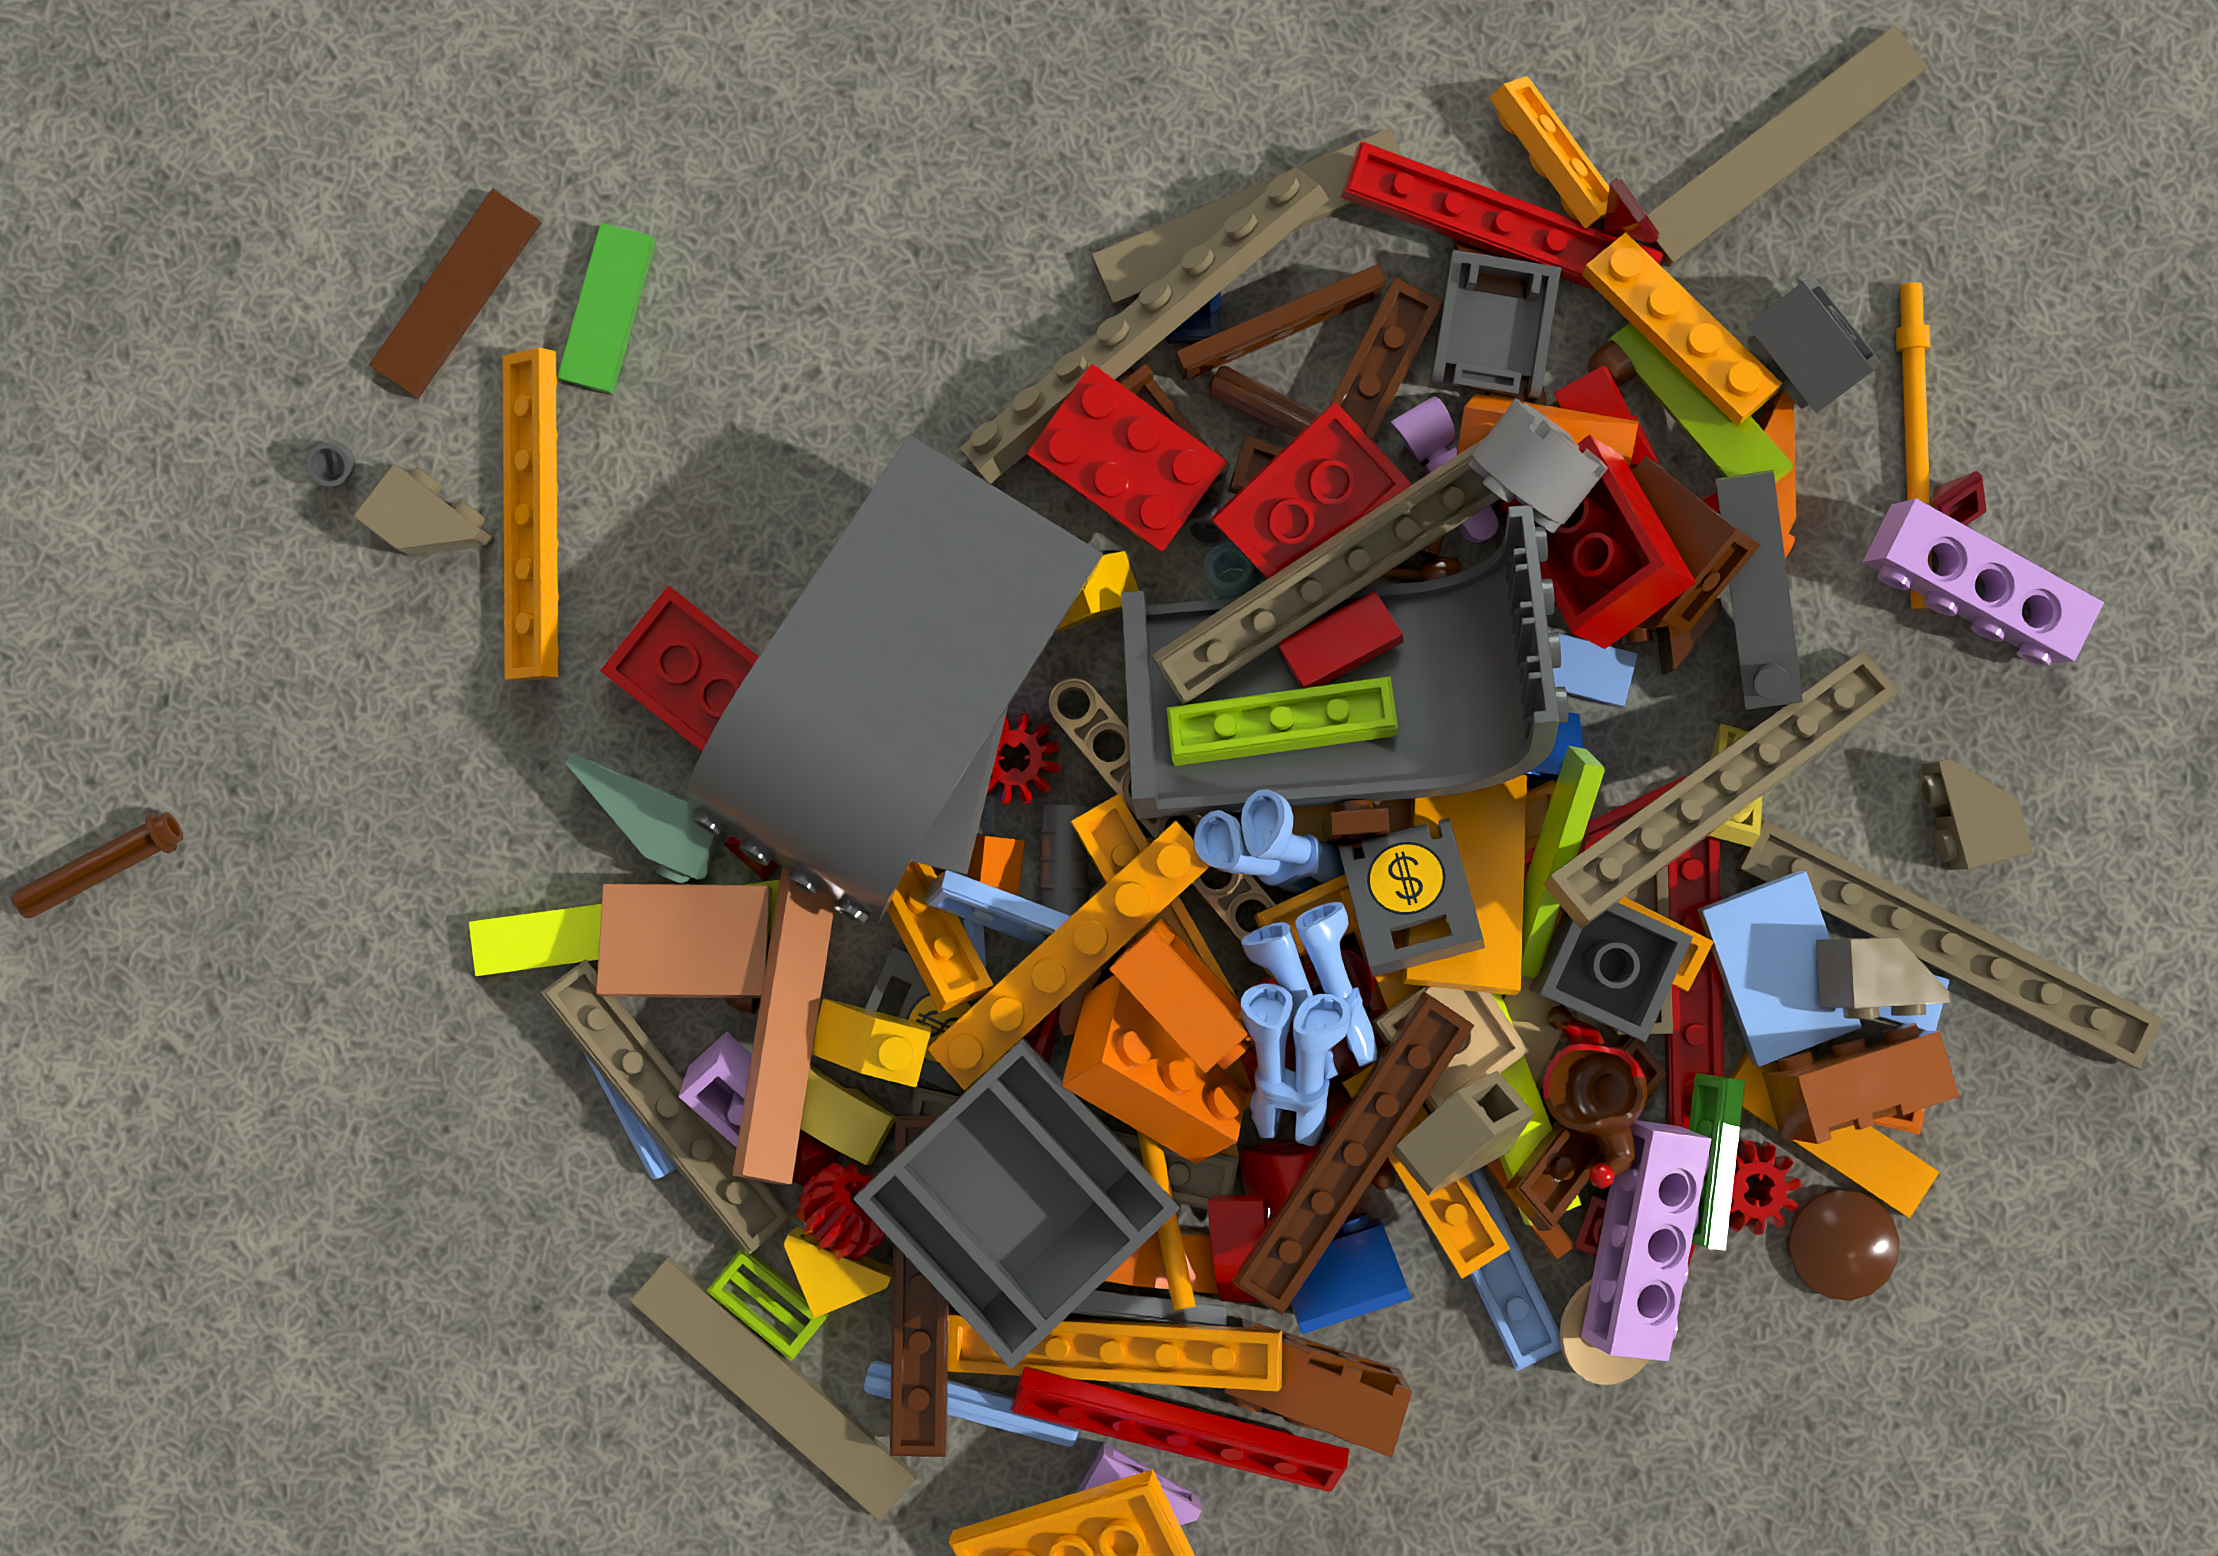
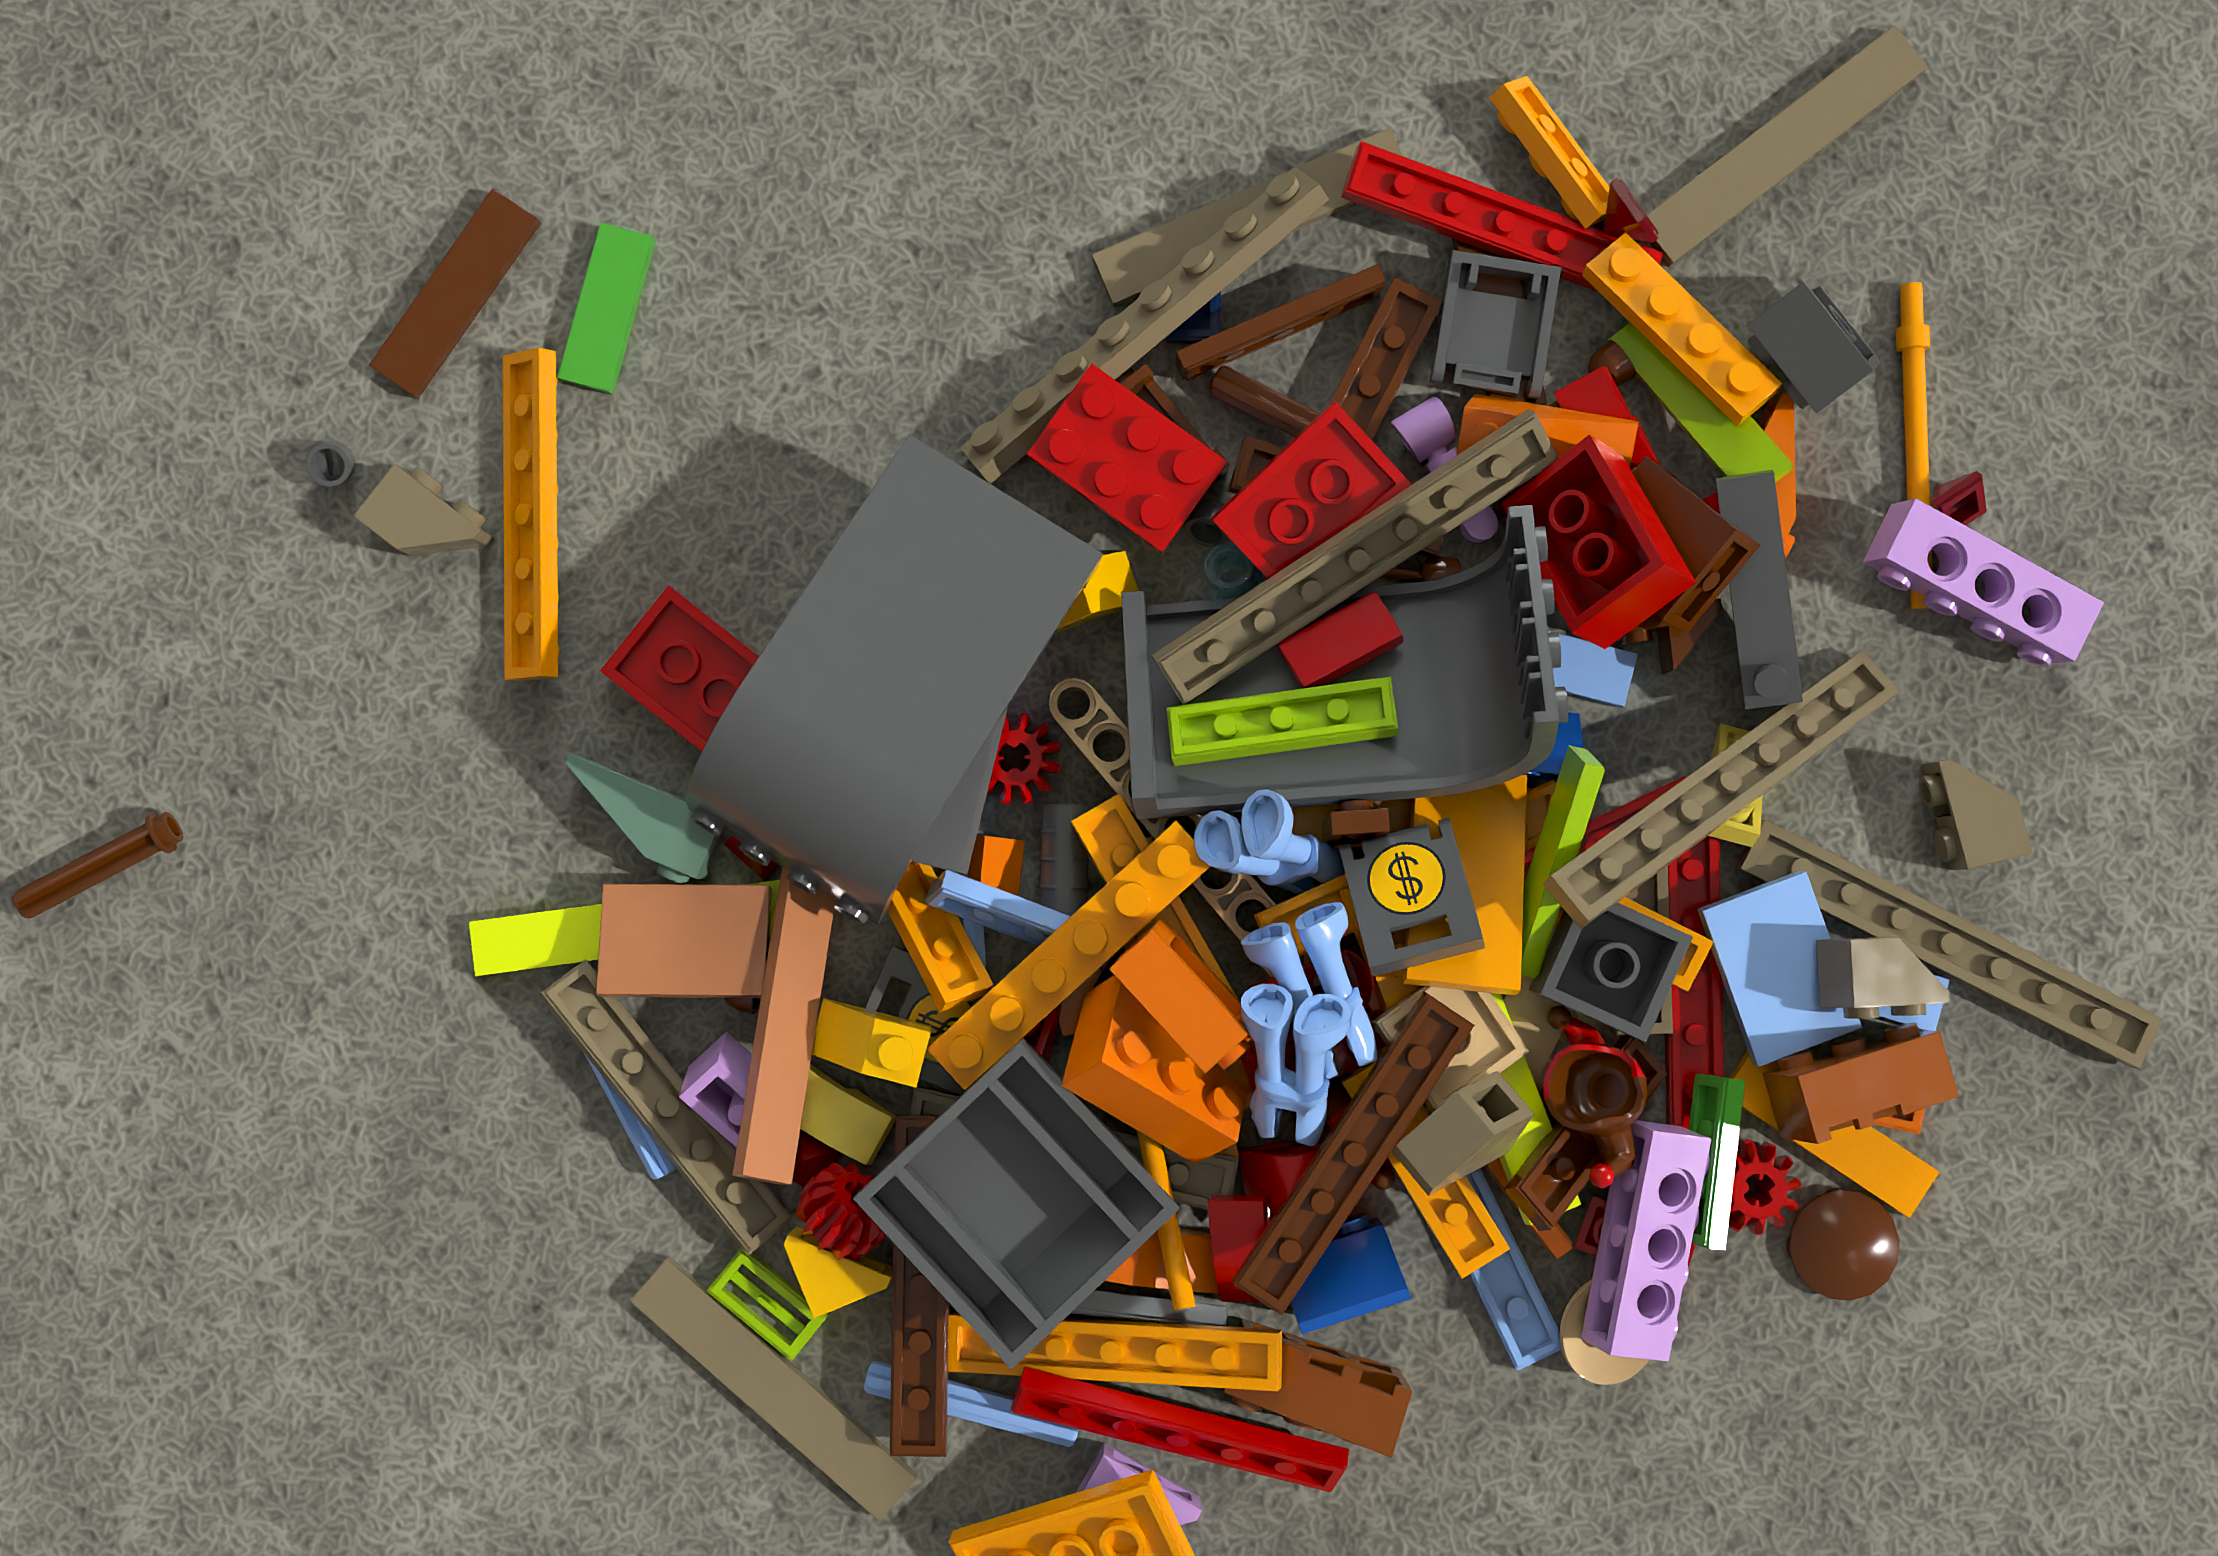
(1536, 464): light grey brick -> none

